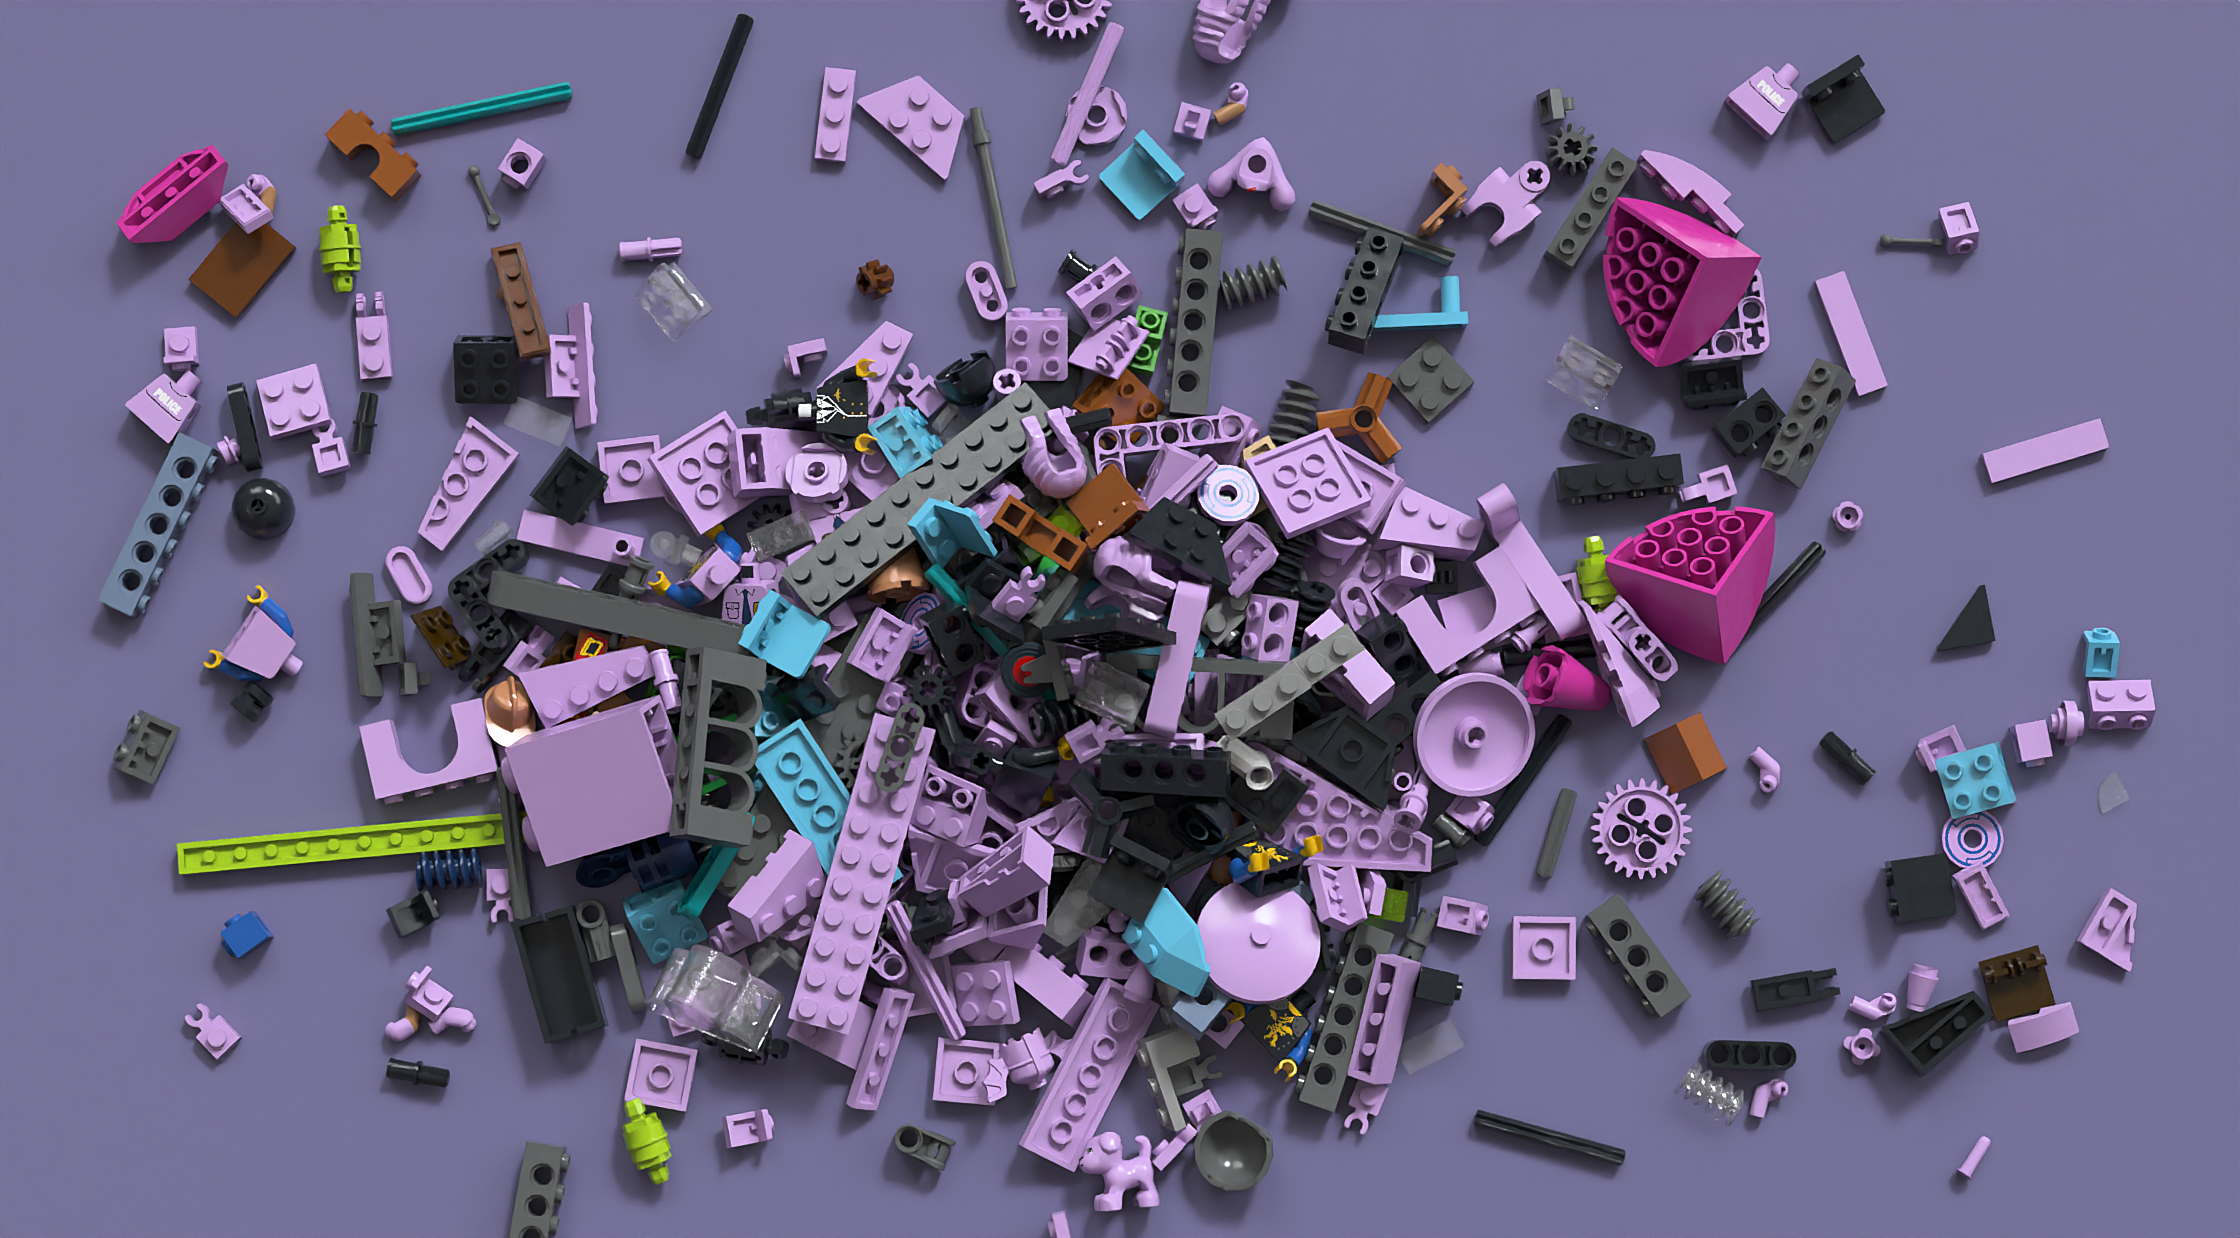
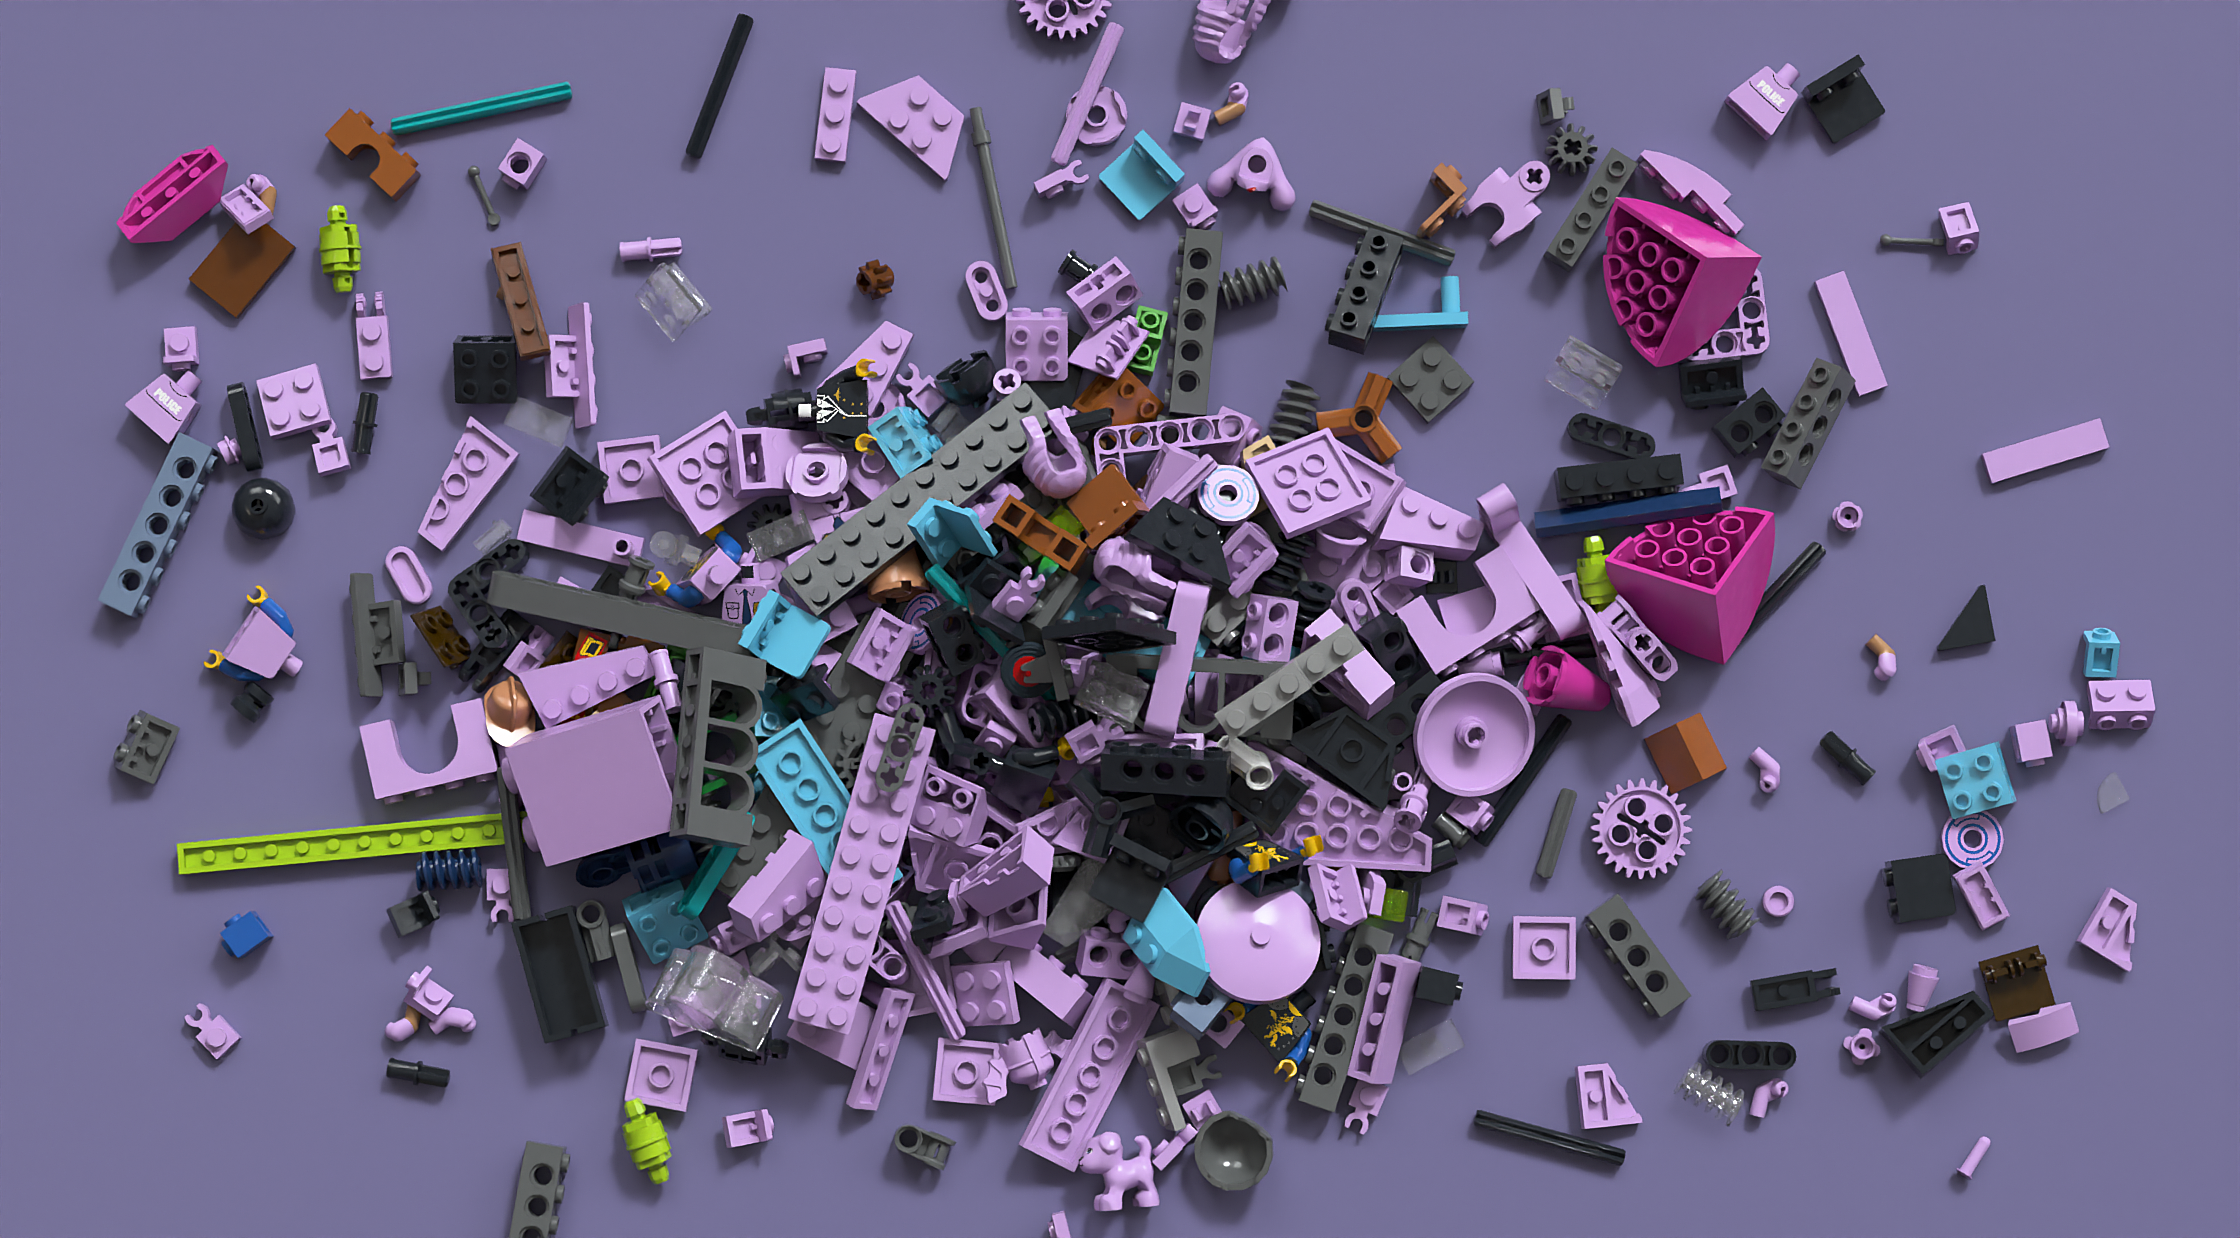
(1602, 1099): none -> lavender wing
(1628, 512): none -> dark blue tile
(1777, 901): none -> lavender tile
(1886, 658): none -> arm

